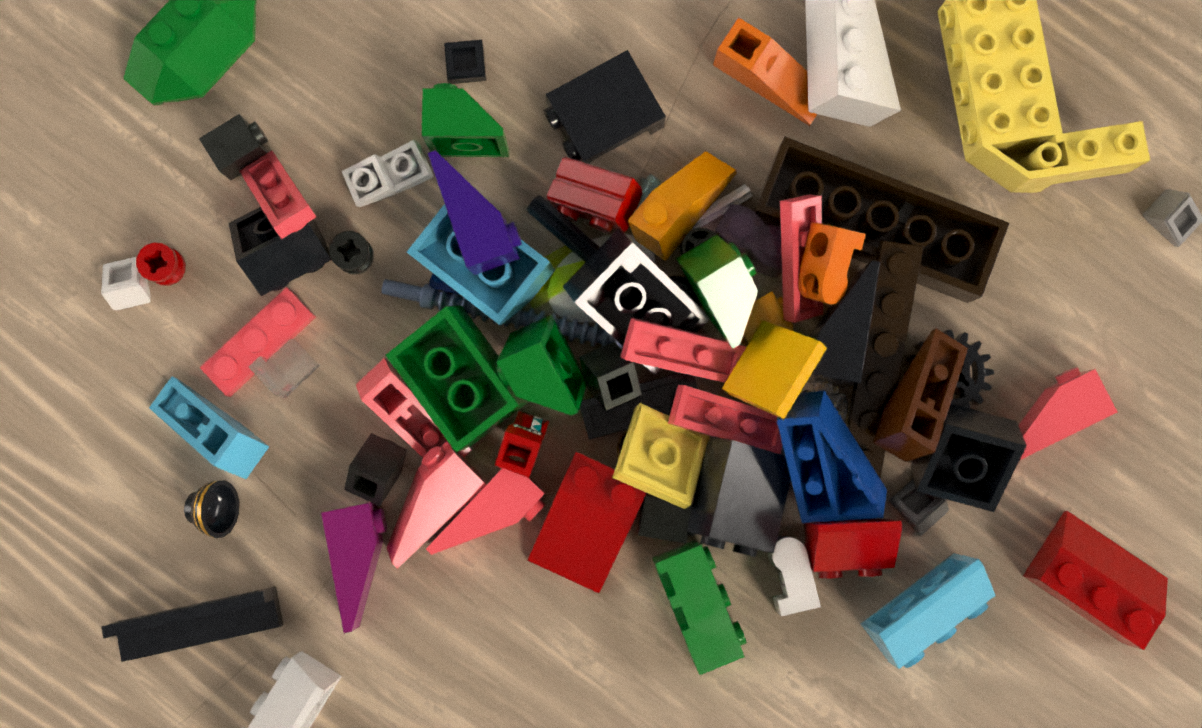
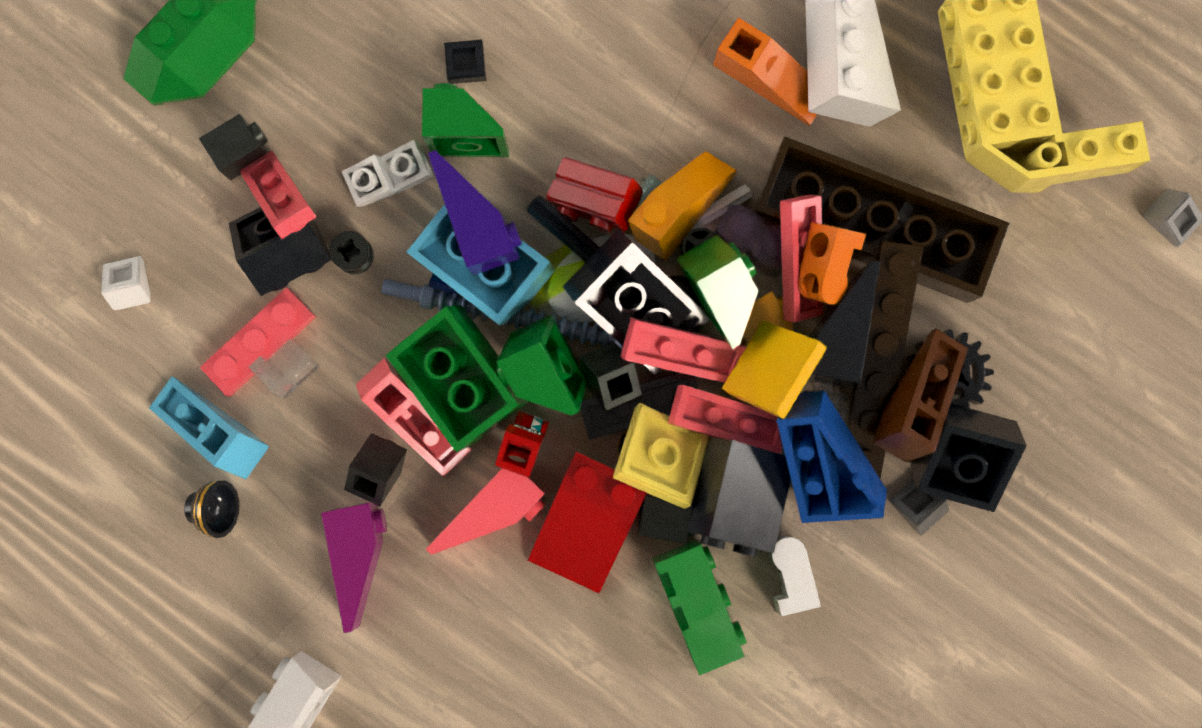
(169, 269): red wheel -> none
(196, 624): black fence -> none
(437, 493): slope -> none
(603, 109): black panel -> none
(852, 545): red slope -> none
(930, 610): medium azure slope -> none
(1065, 409): coral slope -> none
(1100, 581): red slope -> none

